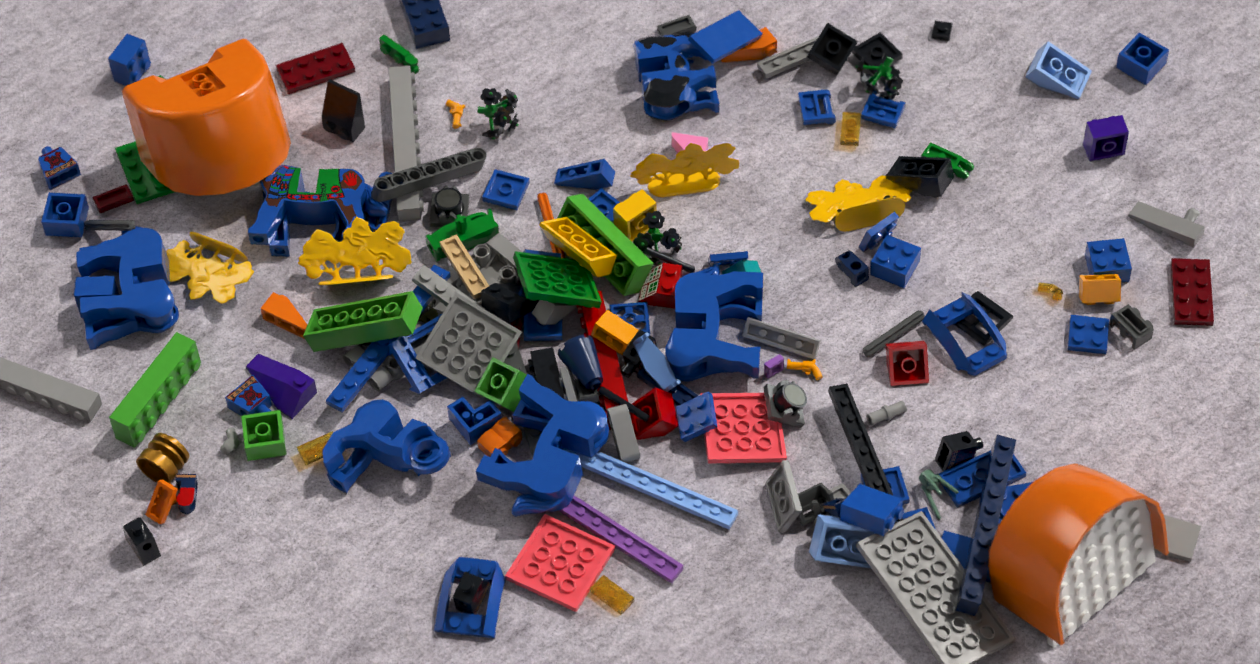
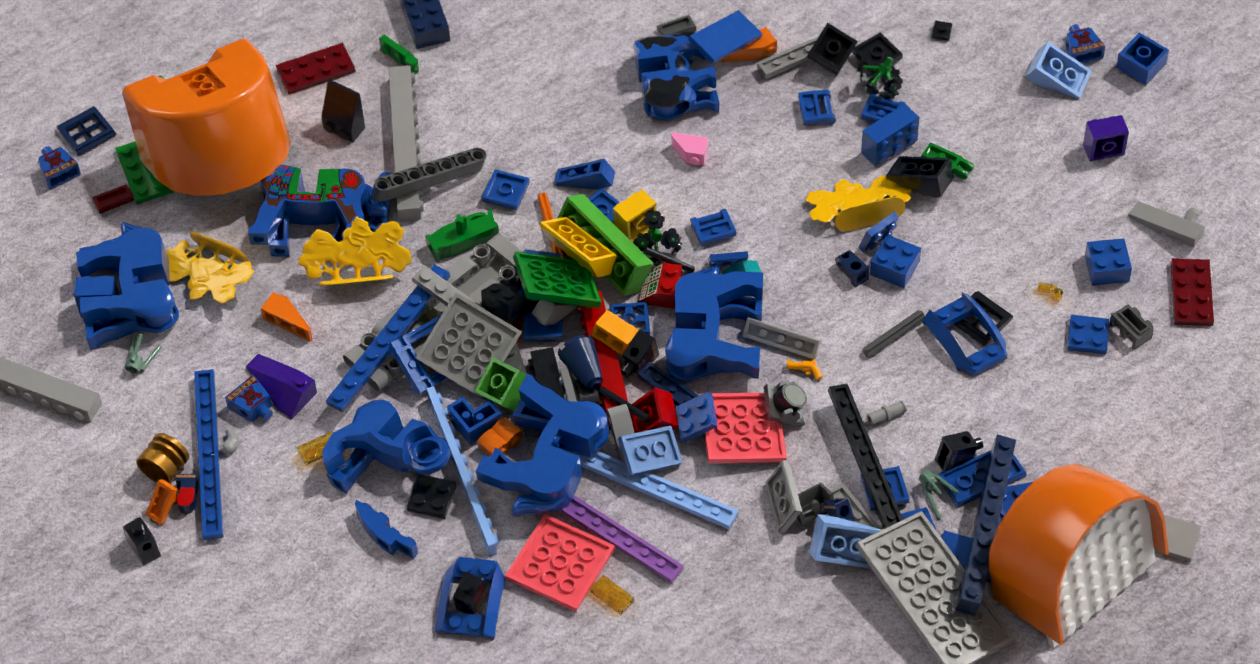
(65, 214): blue brick -> none
(79, 120): none -> dark blue piece
(110, 225): dark grey axle -> none
(129, 60): blue brick -> none
(134, 361): none -> sand green plant
(155, 390): bright green brick -> none
(208, 455): none -> blue plate
(264, 435): bright green brick -> none
(363, 321): bright green brick -> none
(379, 529): none -> blue slope
(431, 496): none -> black plate
(448, 204): piece -> none
(457, 113): light orange piece -> none
(464, 265): tan plate -> none
(465, 476): none -> light blue plate
(500, 111): black plant -> none
(650, 450): none -> medium blue plate
(655, 363): medium blue piece -> none
(687, 172): yellow plant -> none
(713, 231): none -> blue plate
(773, 366): medium lavender tile -> none
(850, 129): clear yellow plate -> none
(871, 510): blue brick -> none
(890, 135): none -> blue brick
(907, 363): red slope -> none
(1084, 44): none -> blue torso
(1099, 288): light orange brick -> none

